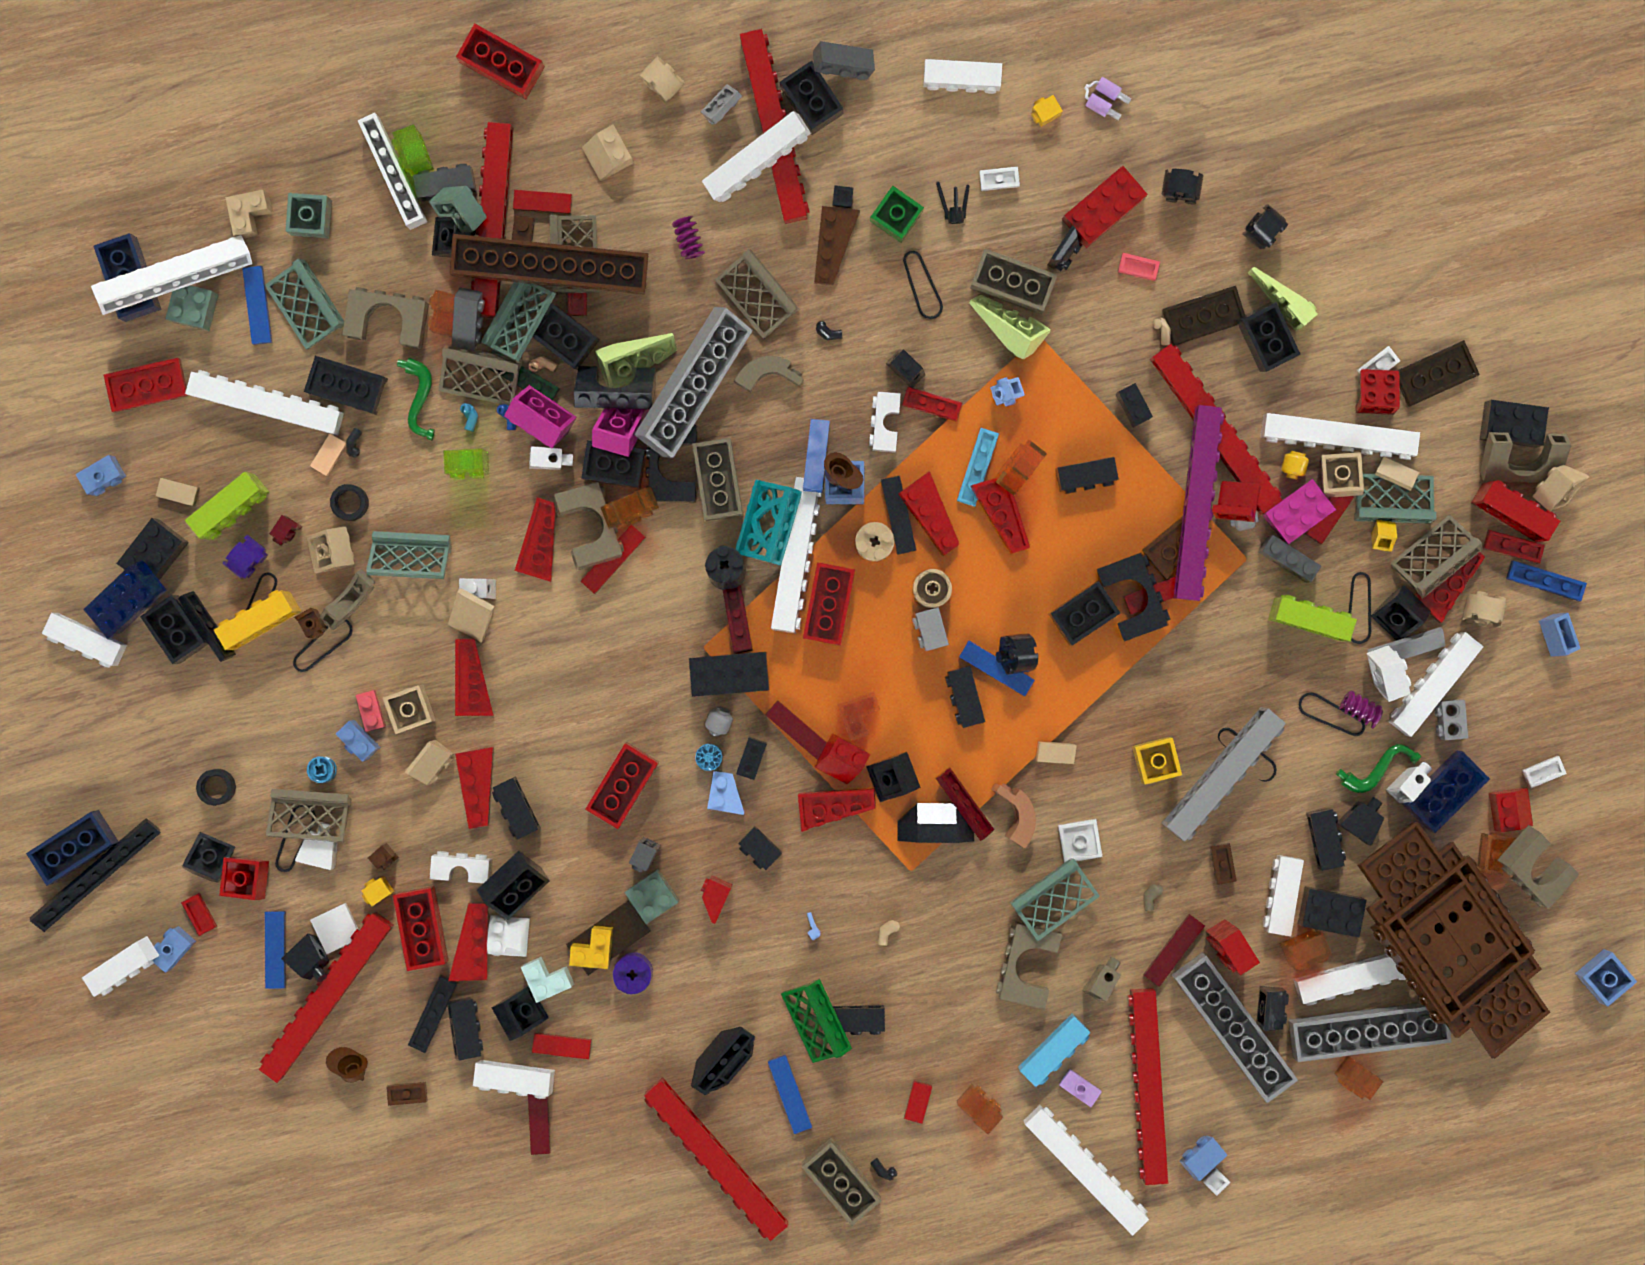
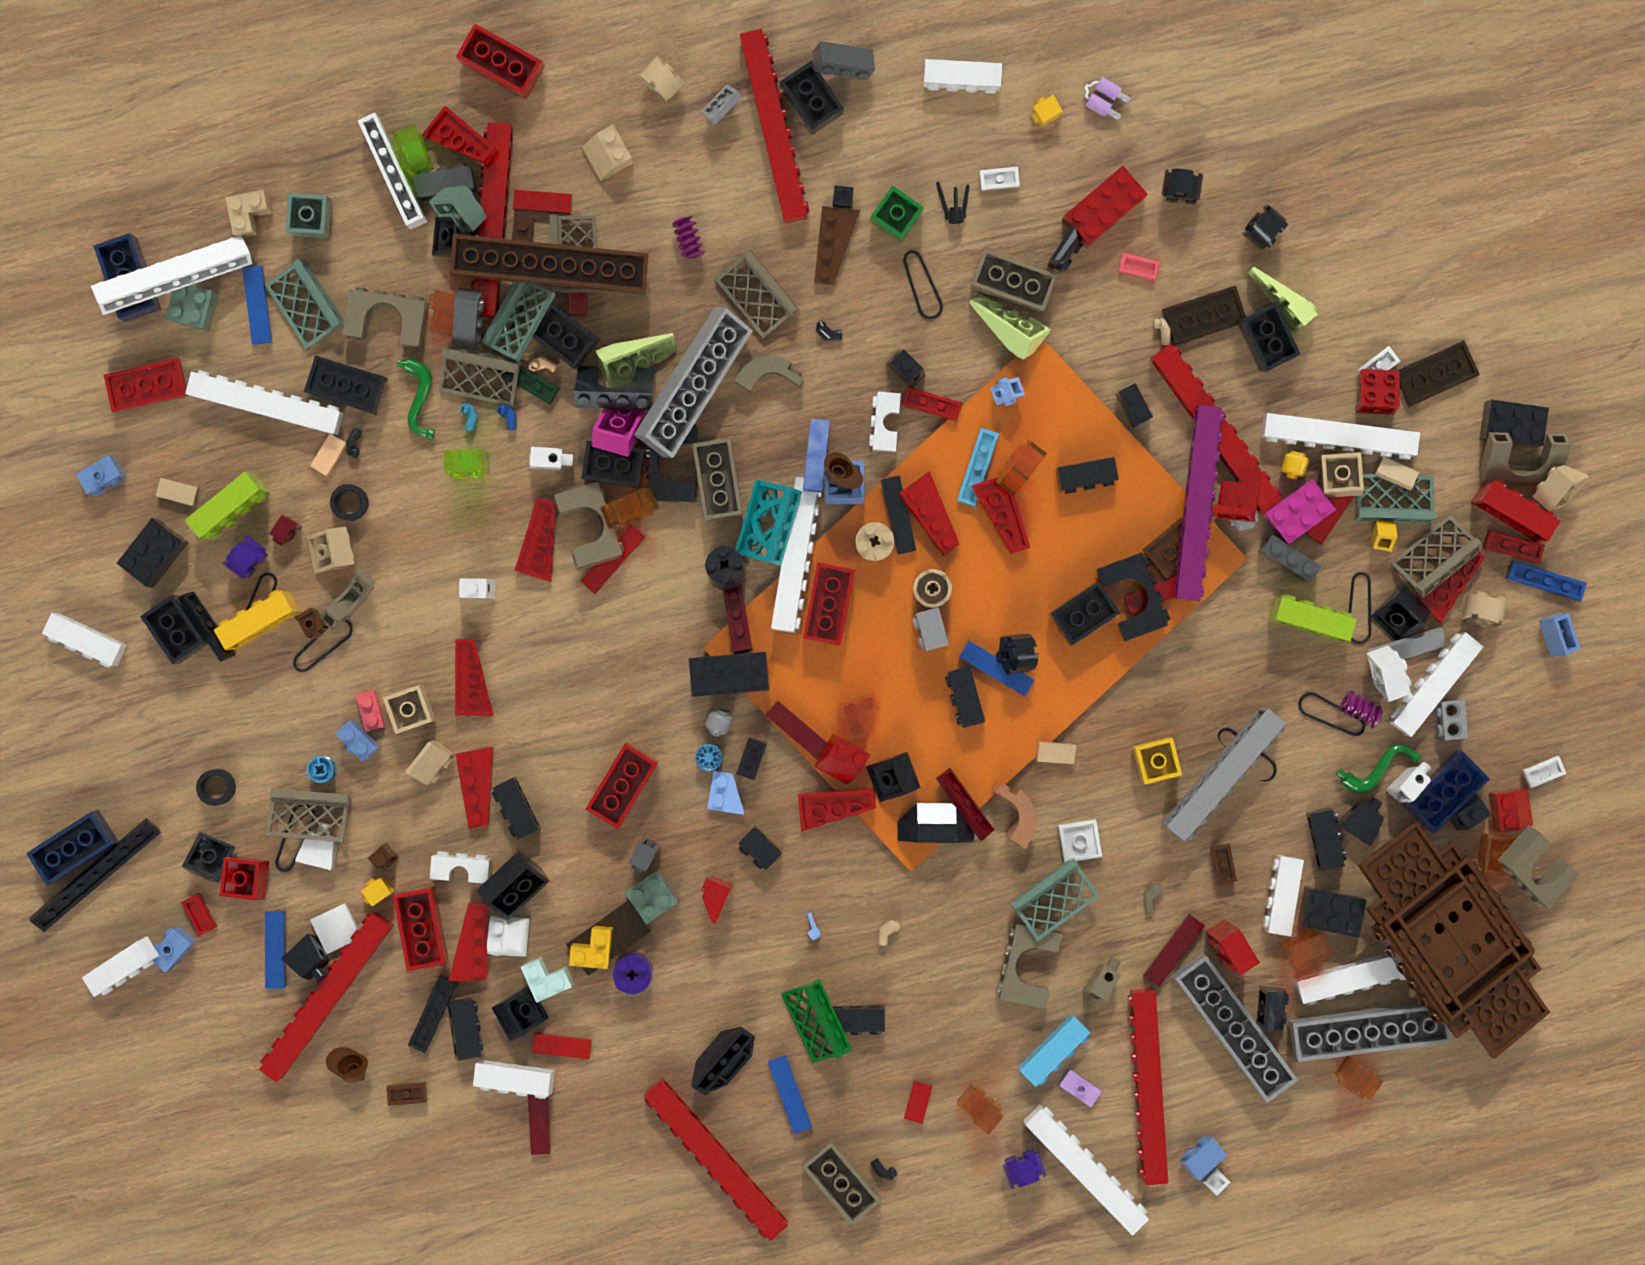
(125, 599): clear blue brick -> none
(410, 543): sand green fence -> none
(457, 135): none -> red wing
(470, 615): tan tile -> none
(540, 416): dark pink brick -> none
(756, 157): white brick -> none
(1024, 1169): none -> dark purple brick
(1470, 814): none -> black torso
(1606, 977): medium blue brick -> none

